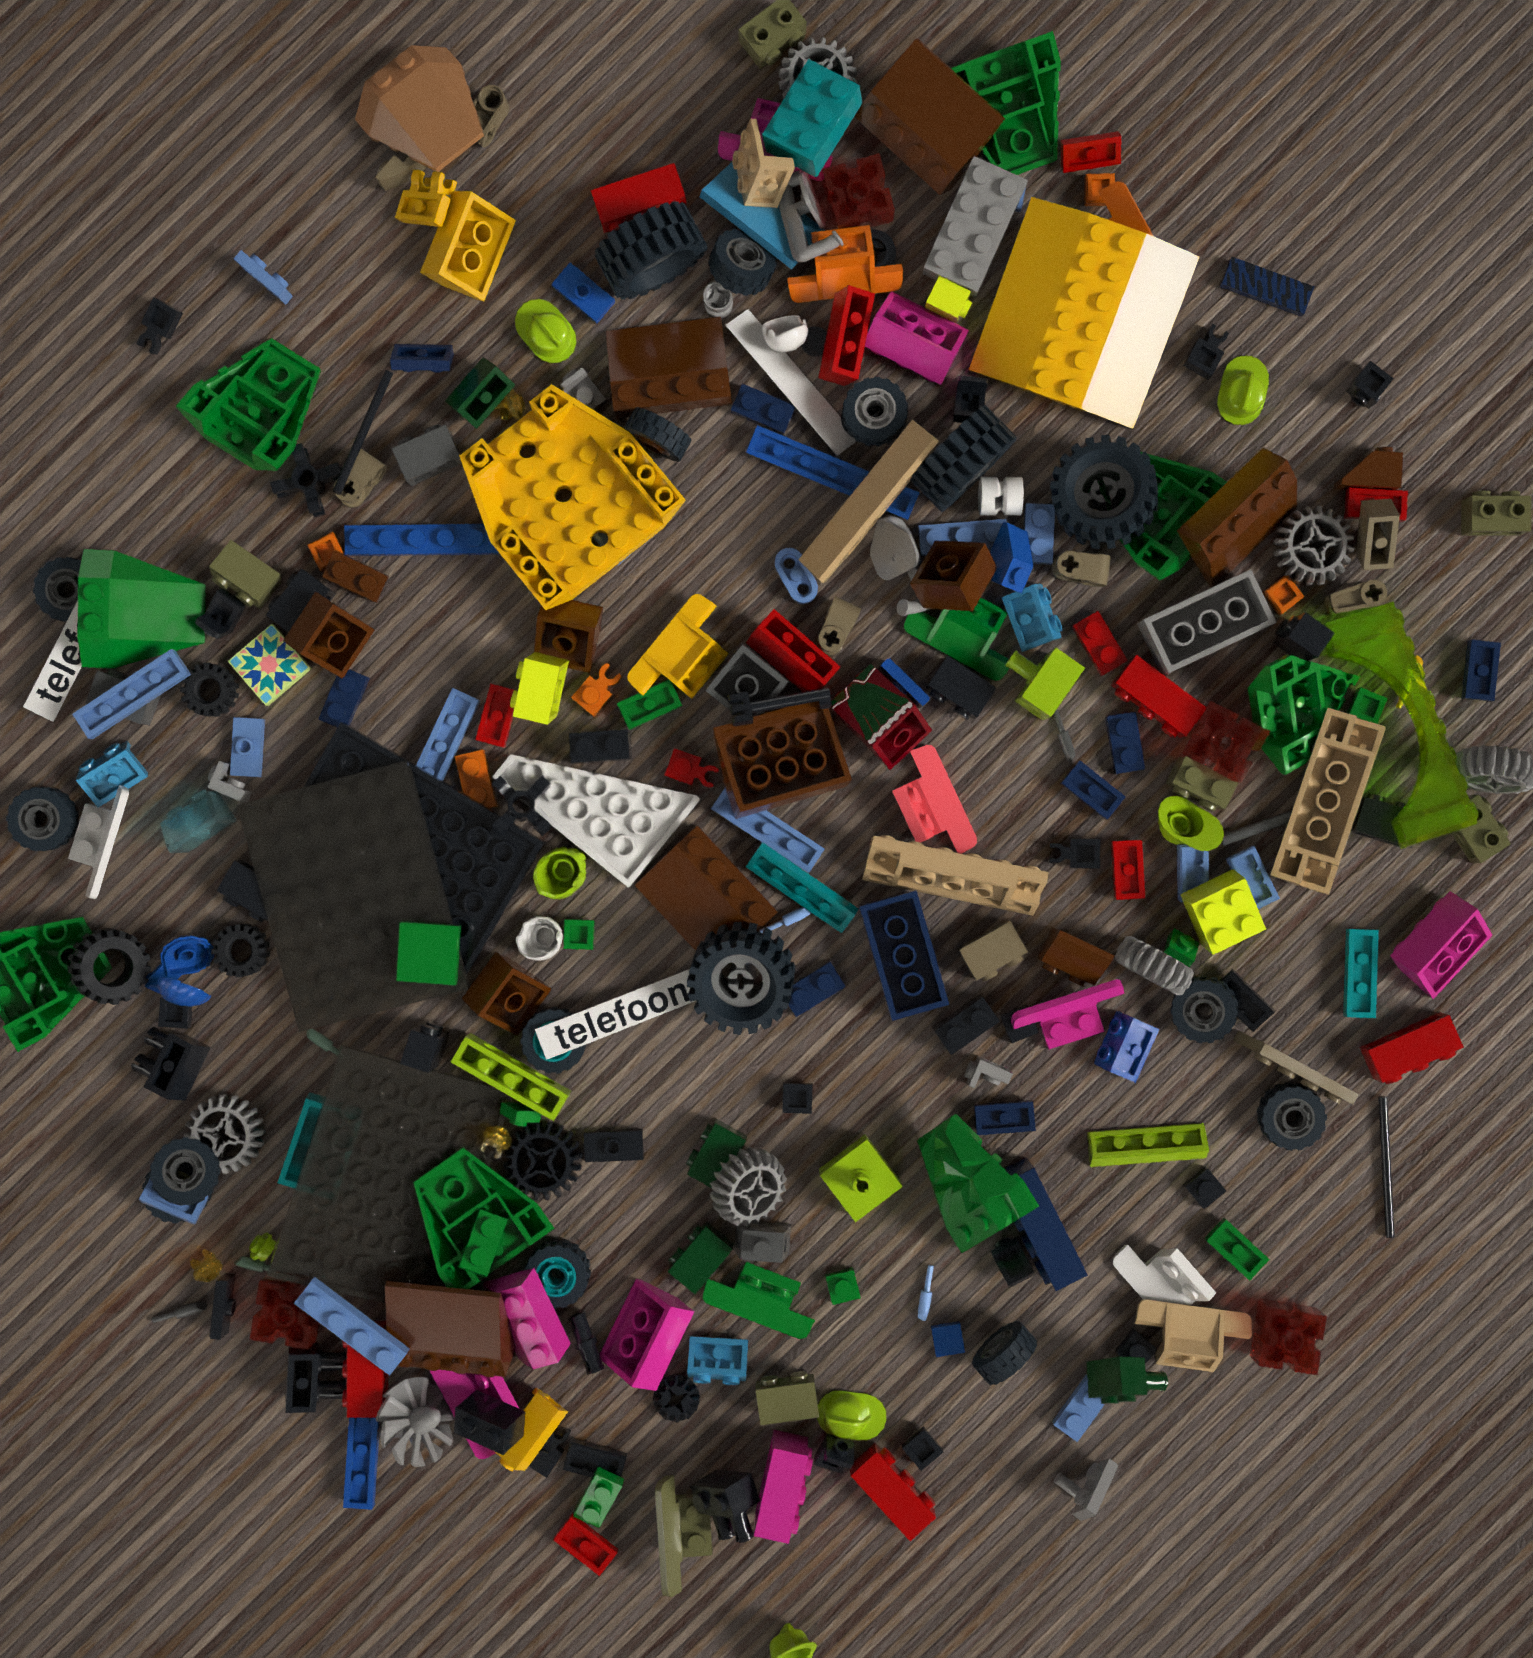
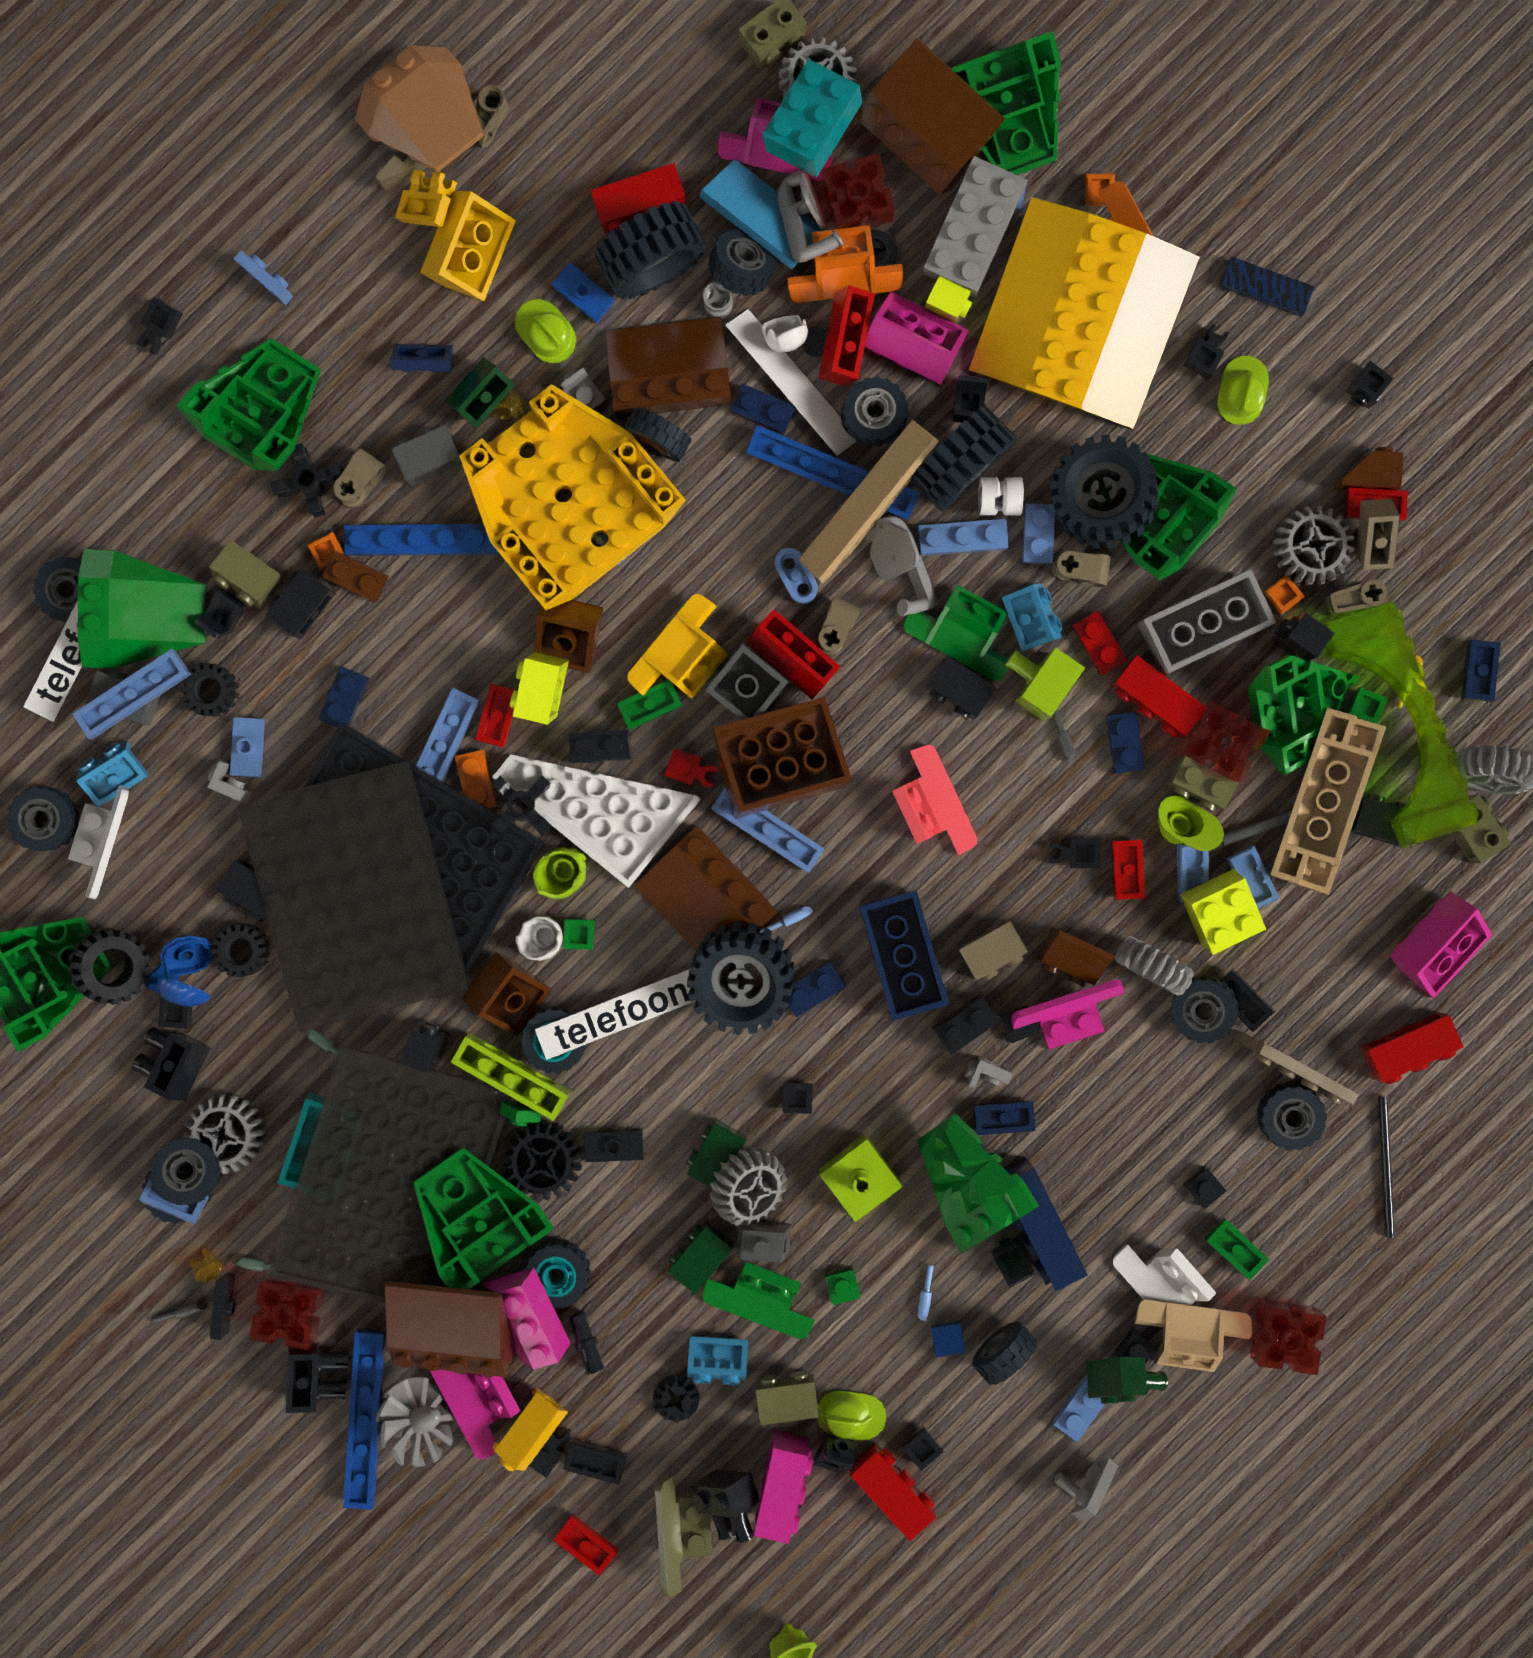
(196, 822): clear light blue slope -> none
(262, 1247): lime plate -> none
(269, 665): tile -> none
(328, 635): reddish brown brick -> none
(352, 1326): medium blue plate -> none
(362, 433): black axle -> none
(364, 1384): red brick -> none
(428, 953): green tile -> none
(482, 1243): green plate -> none
(489, 1422): black brick -> none
(496, 1137): clear yellow plate -> none
(593, 693): orange plate -> none
(598, 1497): green plate -> none
(645, 1335): dark pink slope -> none
(748, 707): black hinge -> none
(760, 177): tan bracket -> none
(802, 887): teal plate -> none
(880, 716): slope -> none
(904, 683): blue plate -> none
(953, 575): reddish brown brick -> none
(954, 875): tan slope -> none
(1012, 557): blue slope -> none
(1091, 152): red plate -> none
(1092, 790): dark blue plate -> none
(1126, 1046): blue bracket -> none
(1147, 1145): lime slope -> none
(1181, 947): green plate -> none
(1240, 515): reddish brown slope -> none
(1360, 973): teal plate -> none
(1495, 514): olive brick -> none

